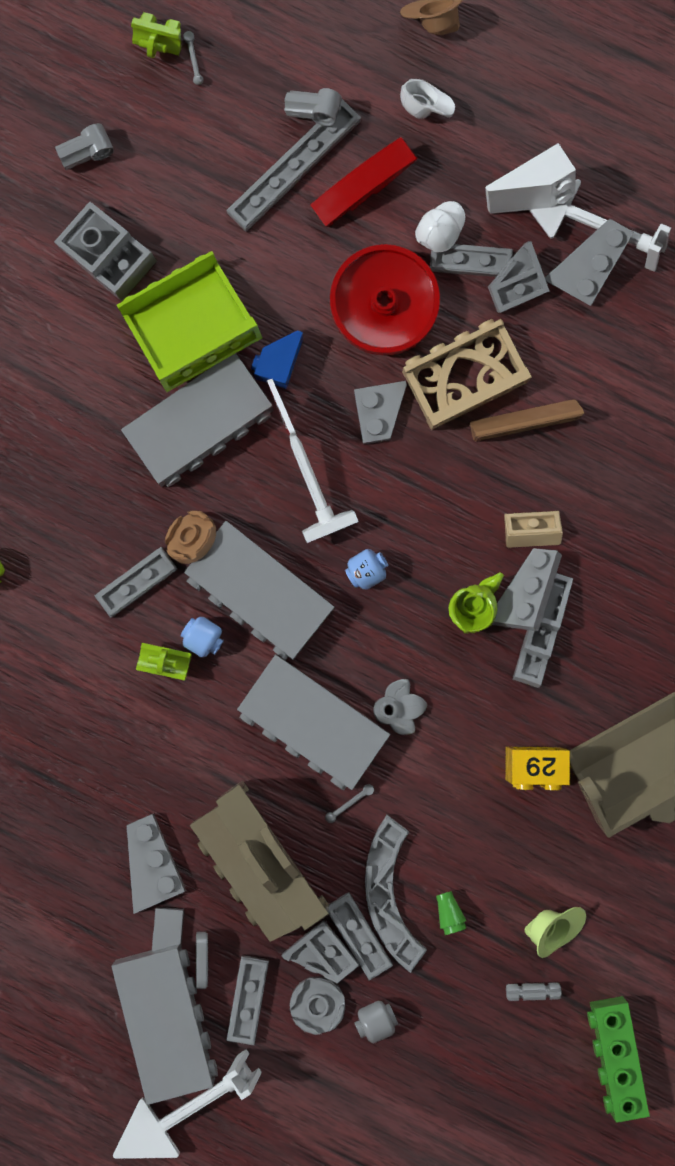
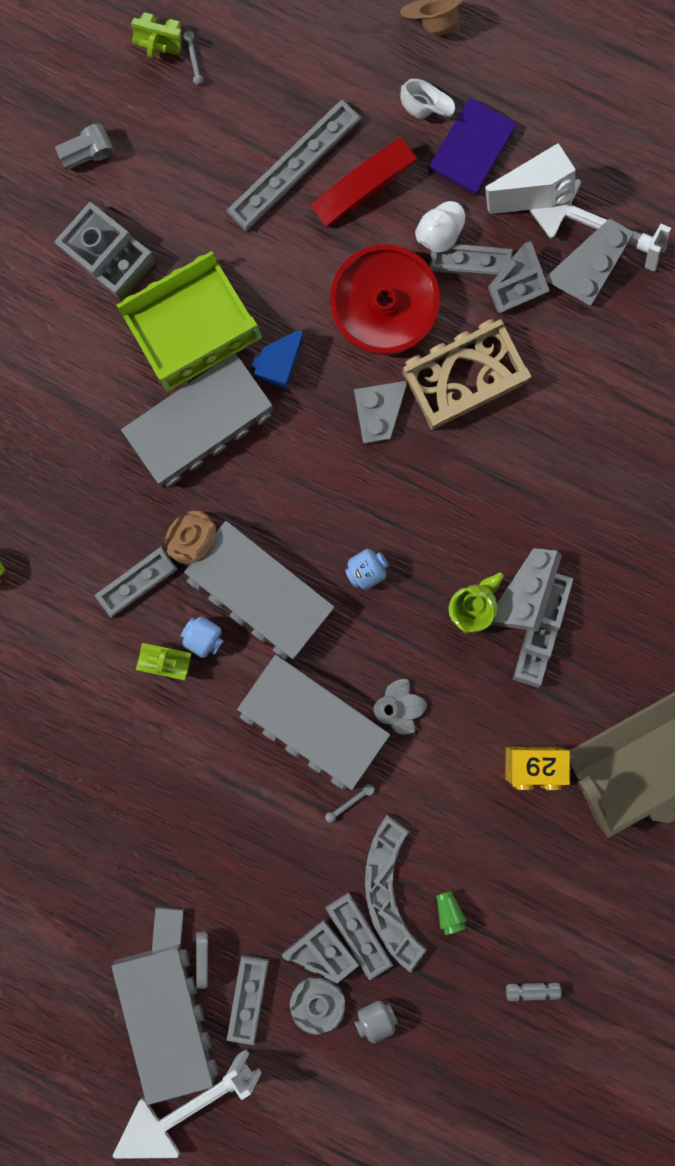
(151, 865): light grey wing -> none
(257, 866): dark tan piece -> none
(319, 106): light grey piece -> none
(327, 521): white piece -> none
(472, 146): none -> dark purple tile
(526, 420): medium nougat slope -> none
(533, 529): tan slope -> none
(553, 929): yellowish green piece -> none
(618, 1058): bright green brick -> none

